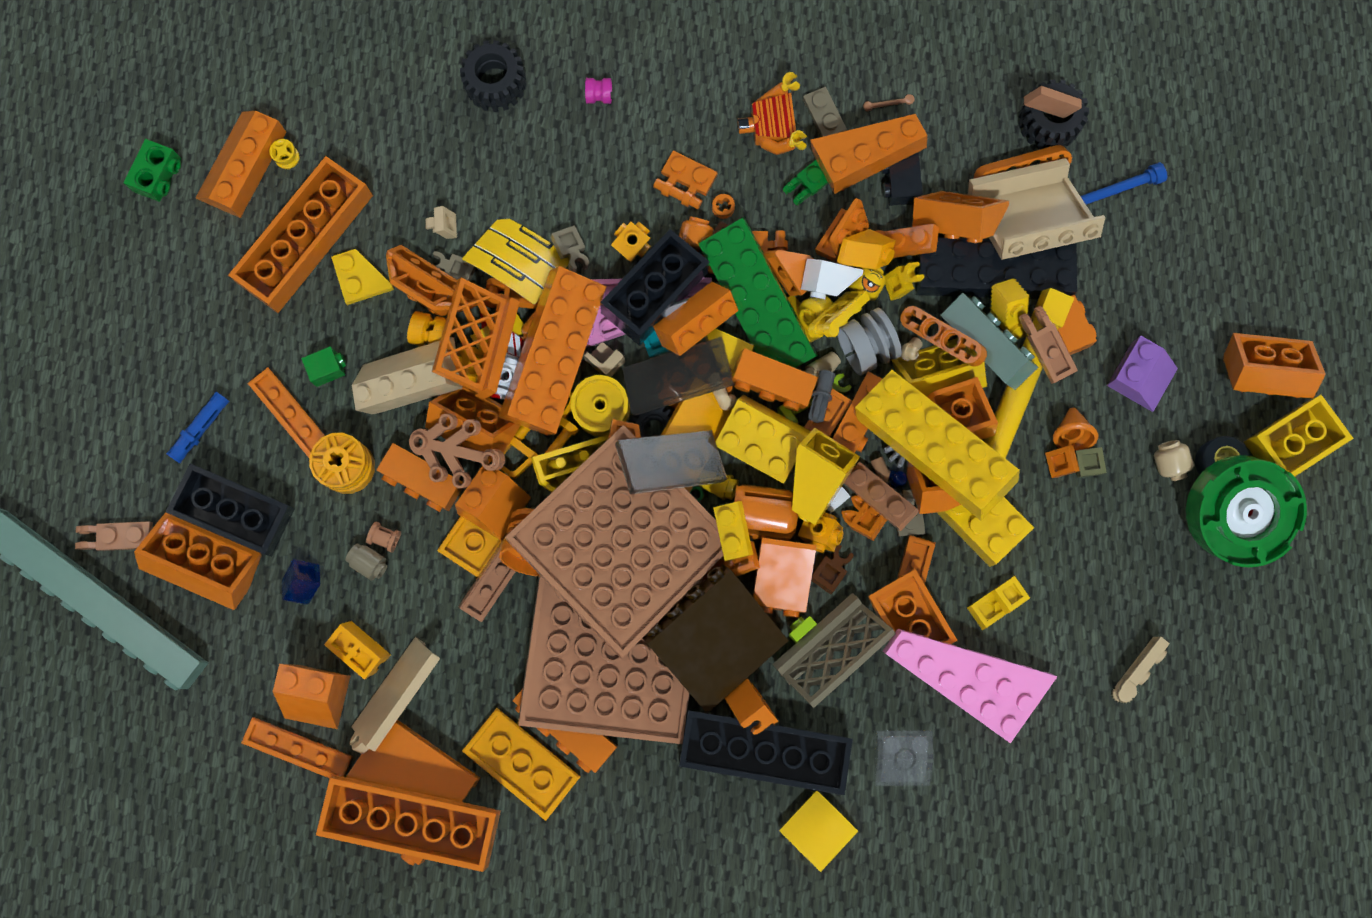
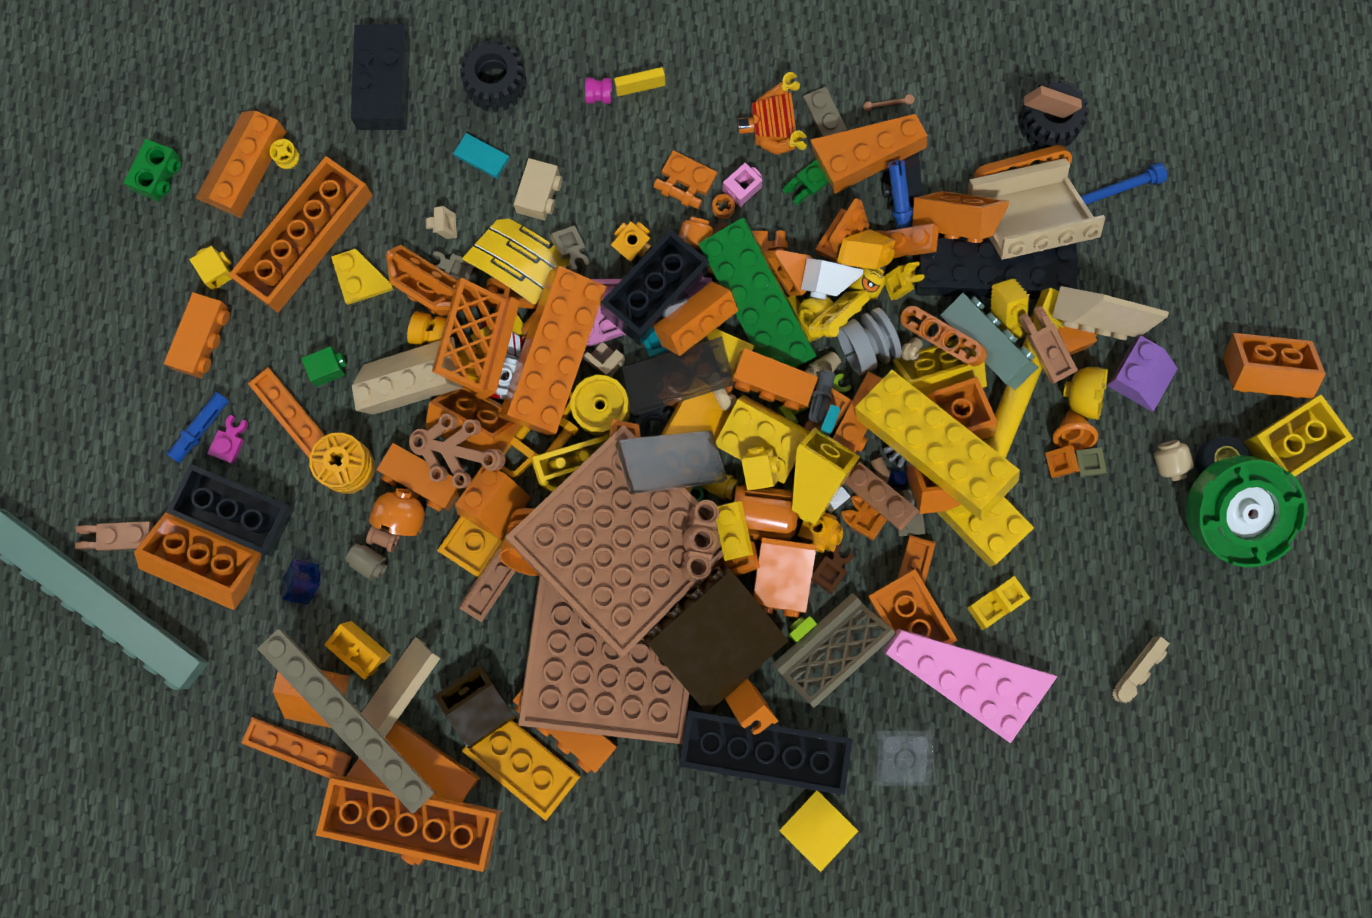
(197, 335): none -> orange brick
(212, 267): none -> yellow brick
(227, 444): none -> dark pink plate
(346, 720): none -> dark tan plate
(380, 77): none -> black brick
(399, 512): none -> orange cylinder
(474, 706): none -> dark brown slope
(481, 156): none -> teal tile
(537, 189): none -> tan brick
(639, 81): none -> yellow tile
(706, 529): none -> nougat piece
(742, 175): none -> bright pink brick
(760, 468): none -> yellow brick
(830, 420): none -> teal tile
(902, 209): none -> blue pin
(1087, 391): none -> yellow cylinder
(1105, 314): none -> tan slope

